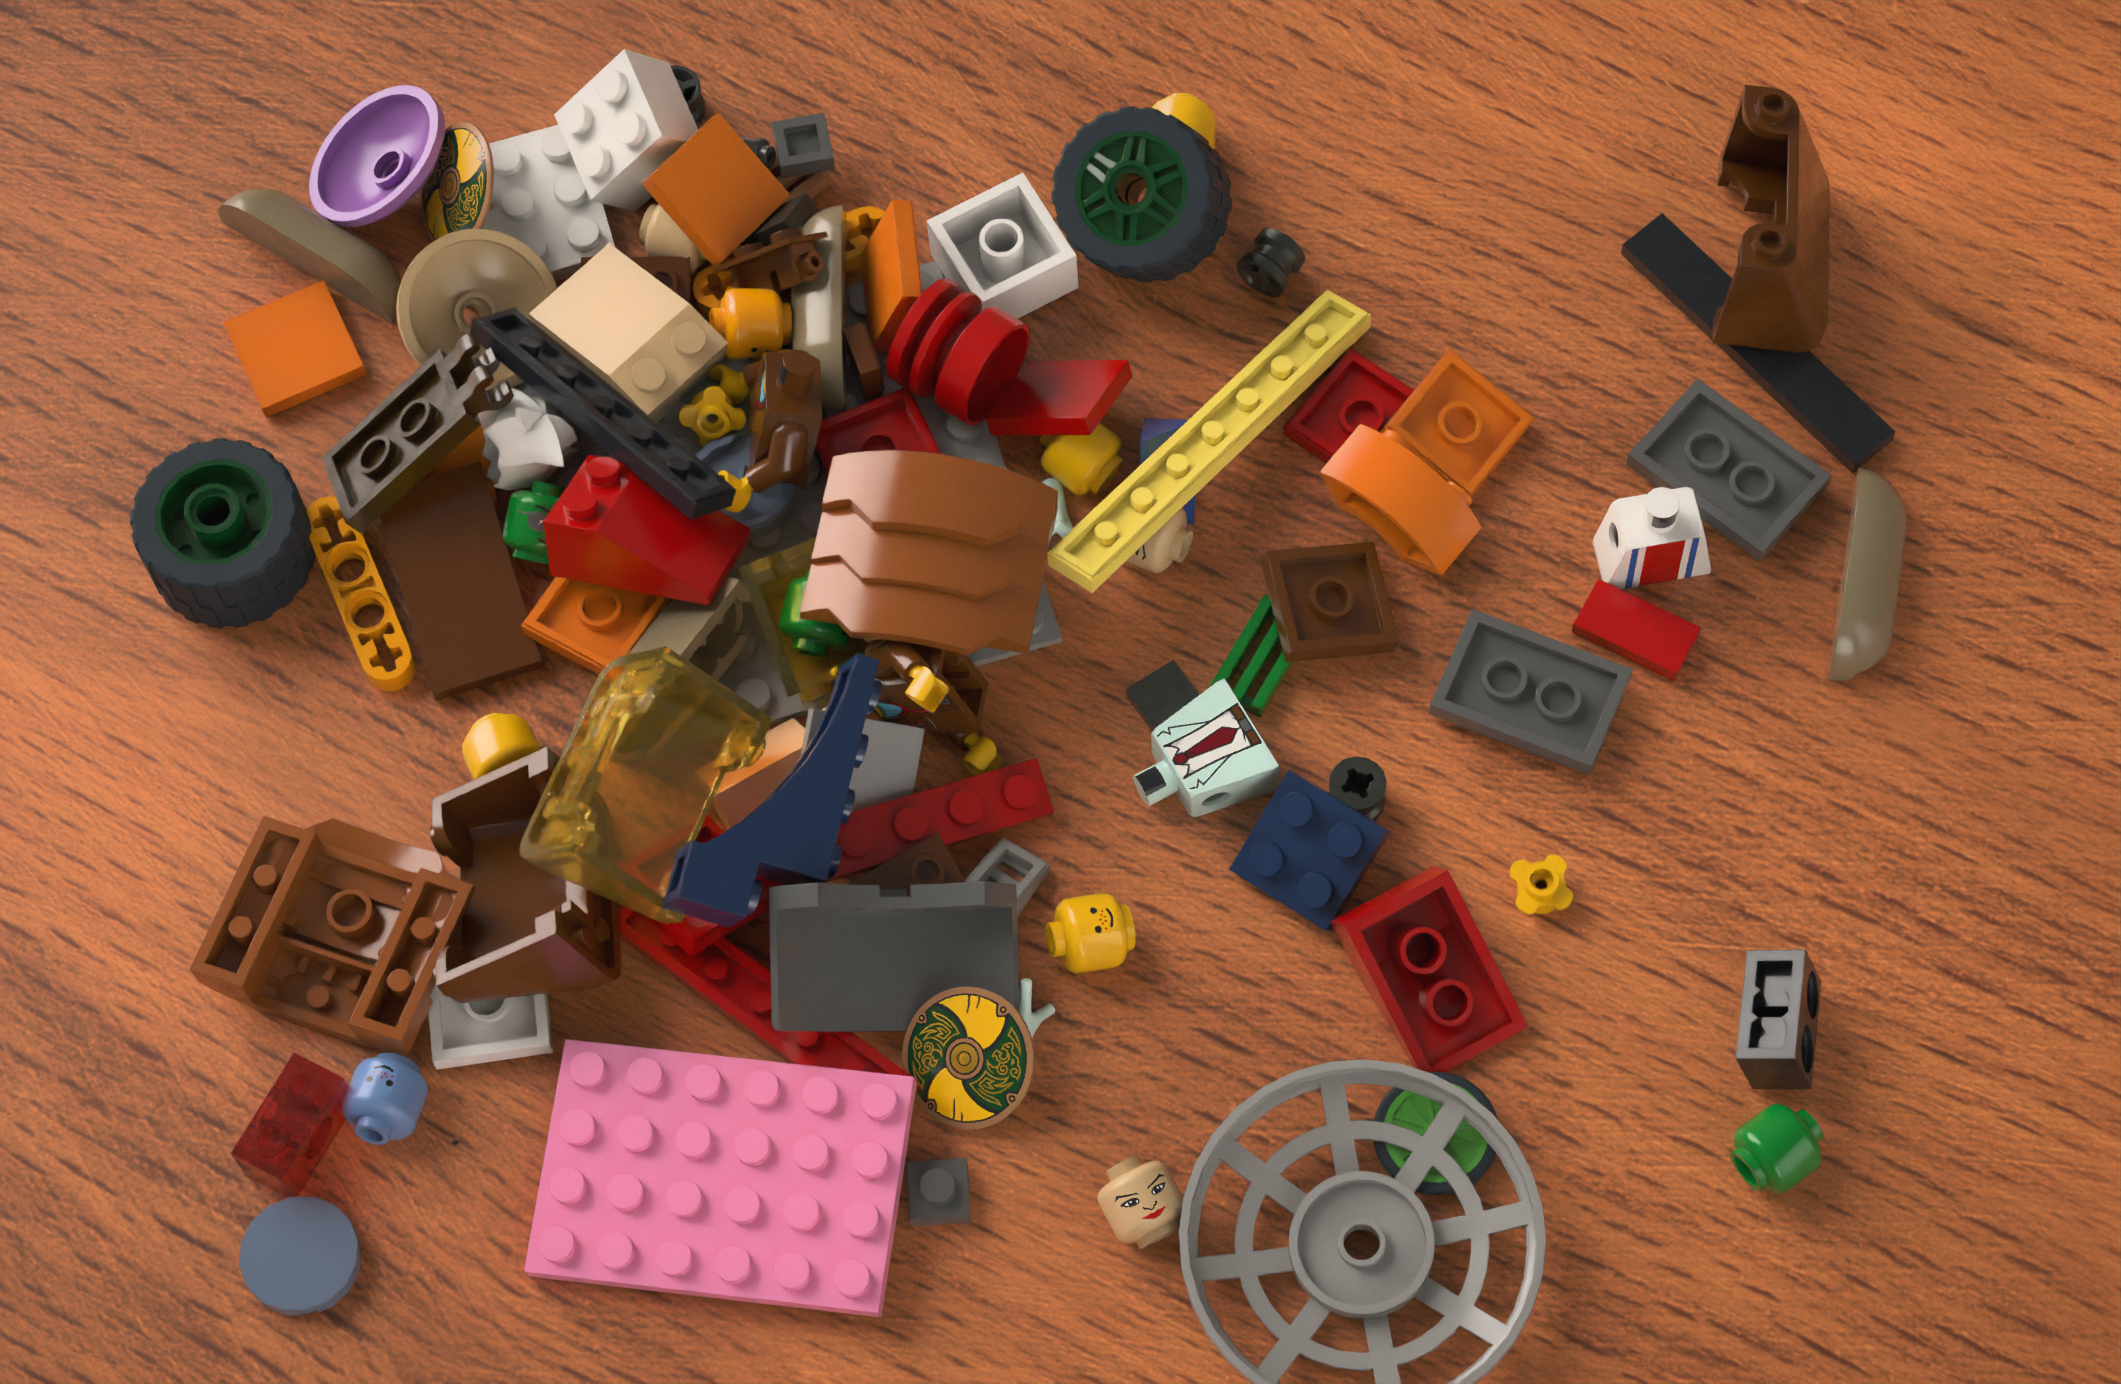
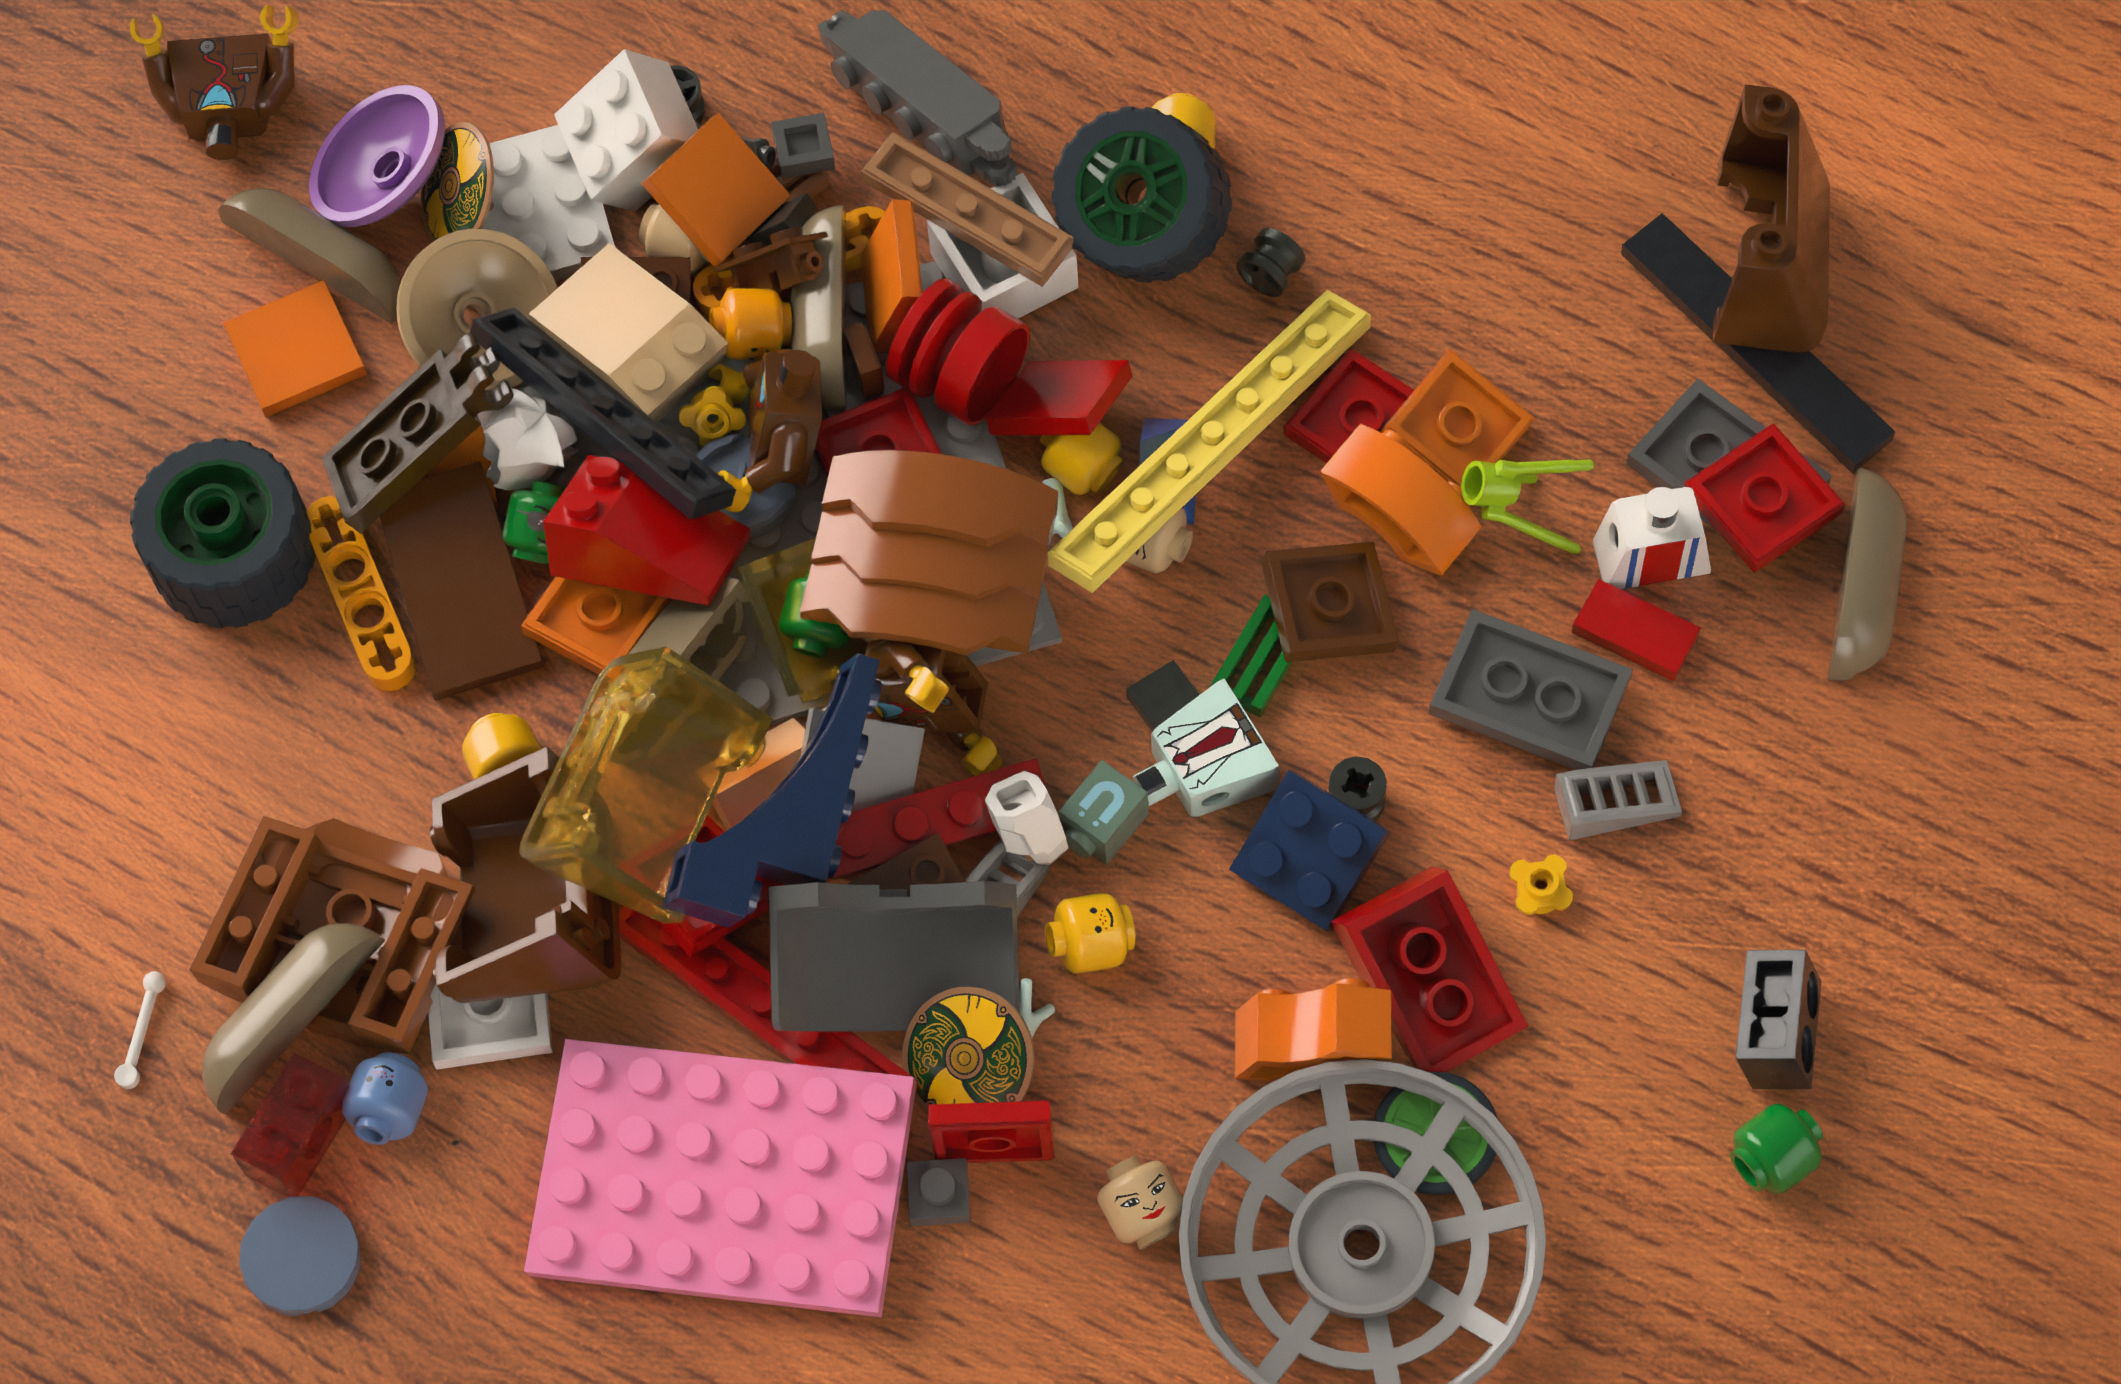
(127, 1075): none -> white hinge
(222, 83): none -> reddish brown torso
(282, 1008): none -> dark tan brick
(920, 93): none -> dark grey hinge
(968, 209): none -> medium nougat tile
(992, 1131): none -> red tile
(1027, 818): none -> white rock
(1103, 813): none -> sand green brick
(1301, 1030): none -> orange brick
(1499, 485): none -> lime plant
(1602, 820): none -> light grey slope
(1764, 497): none -> red tile

